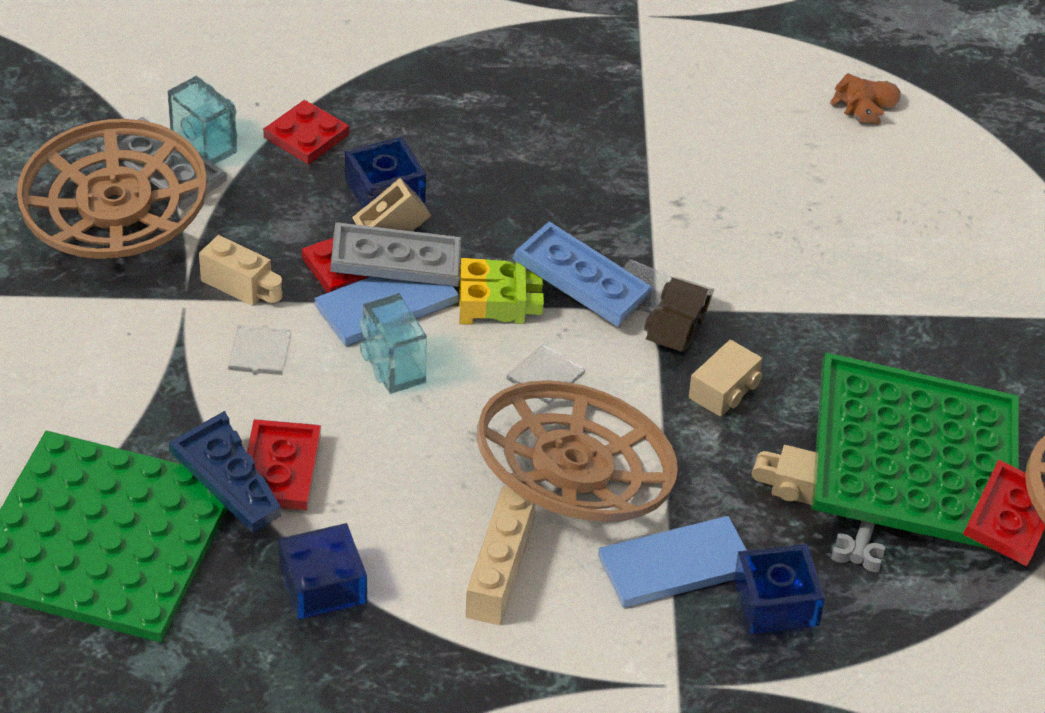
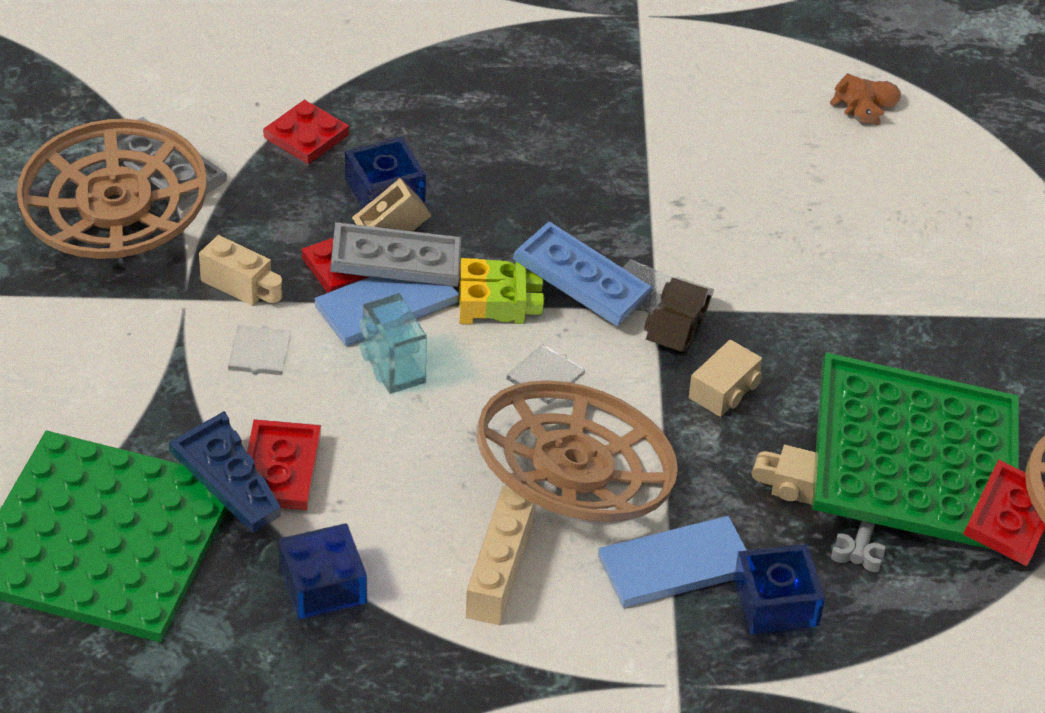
(204, 119): clear light blue brick -> none

